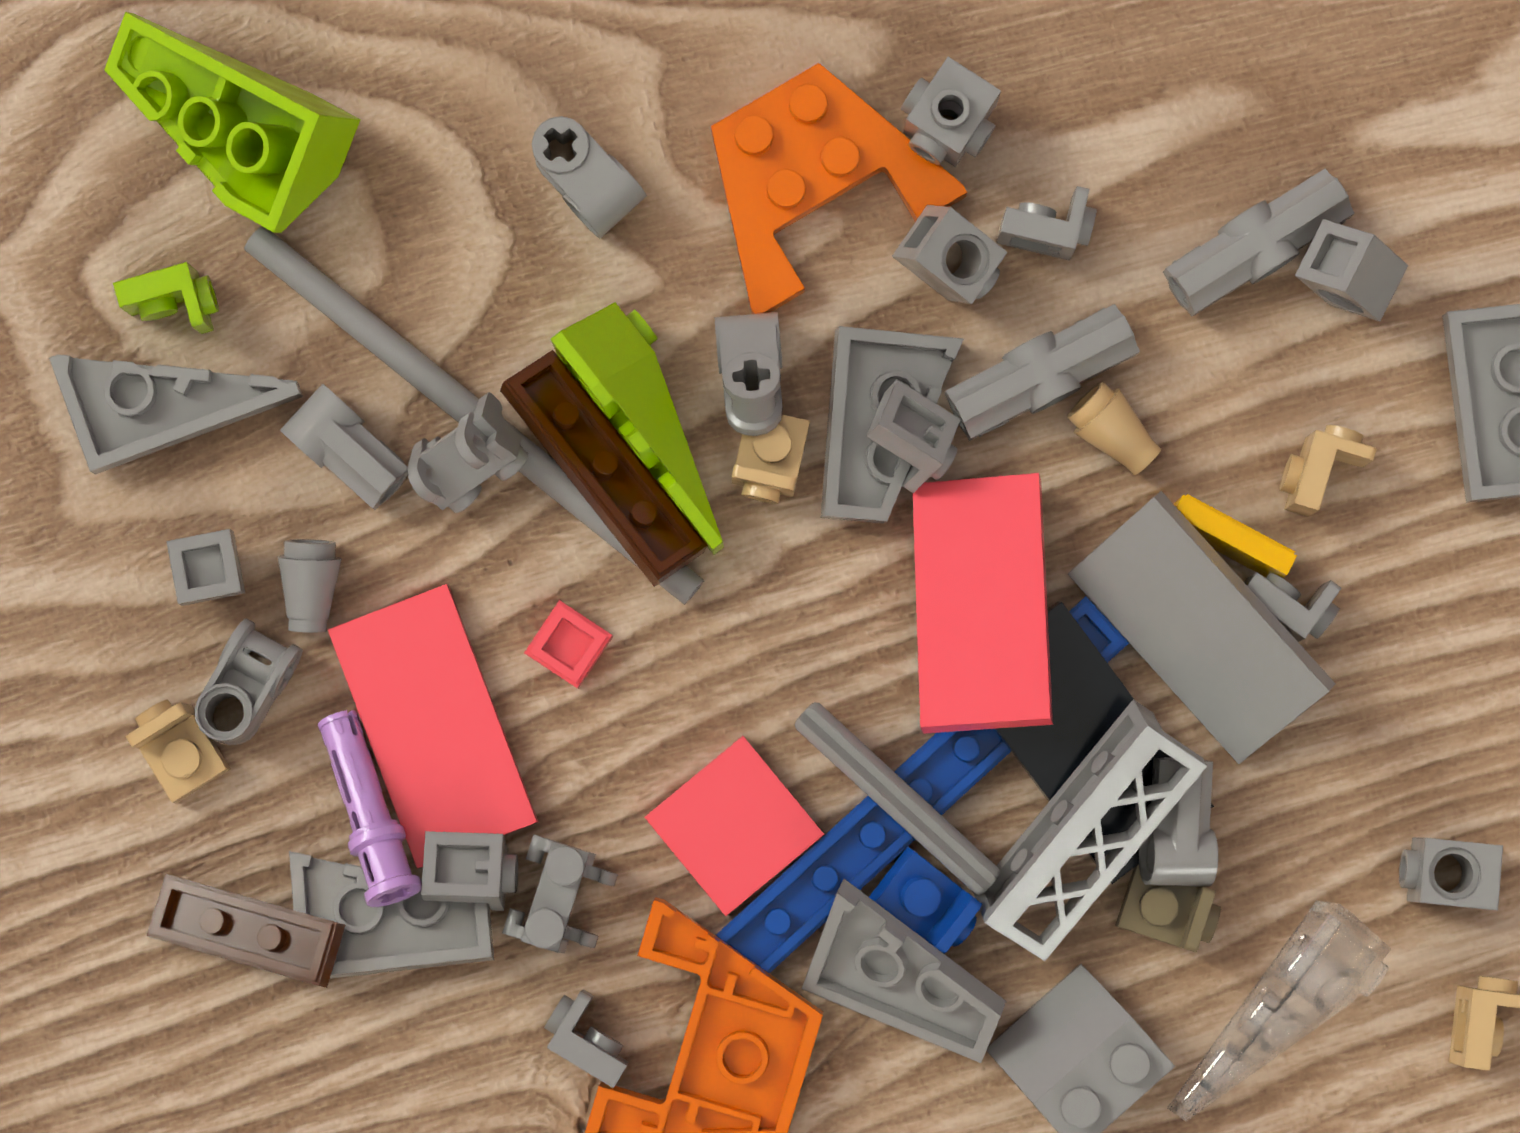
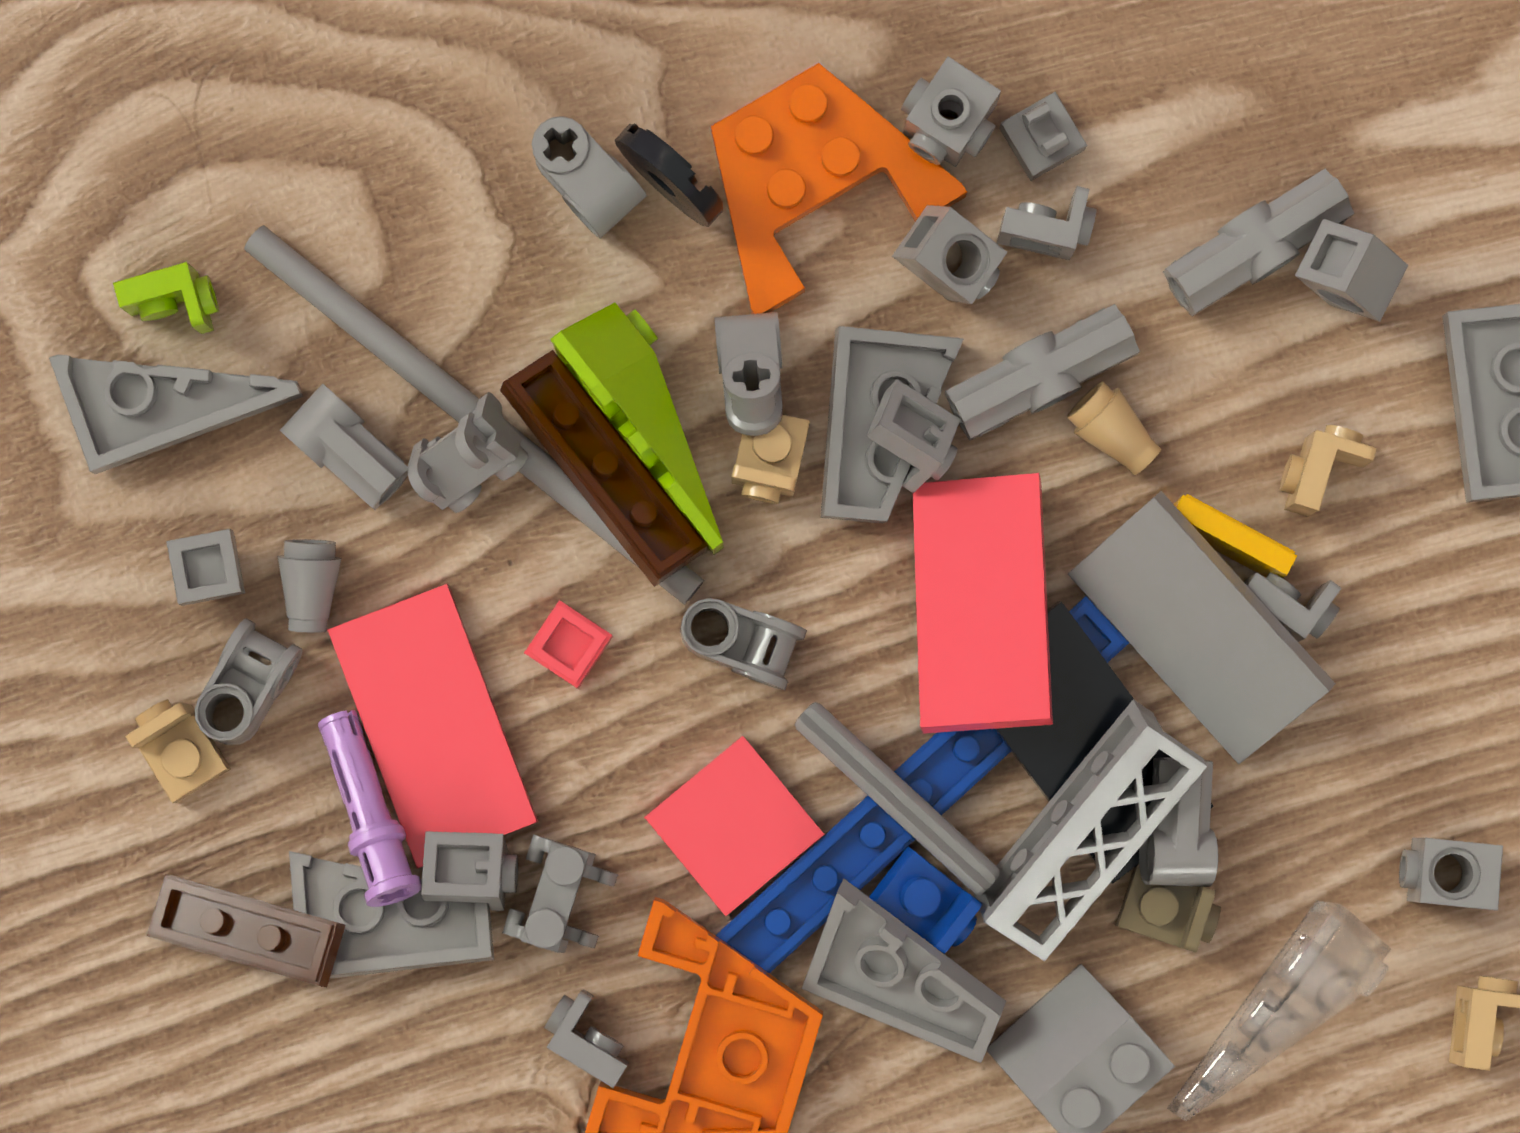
(245, 130): lime wedge -> none
(669, 174): none -> black tile
(746, 641): none -> light grey piece
(1043, 136): none -> light grey tile

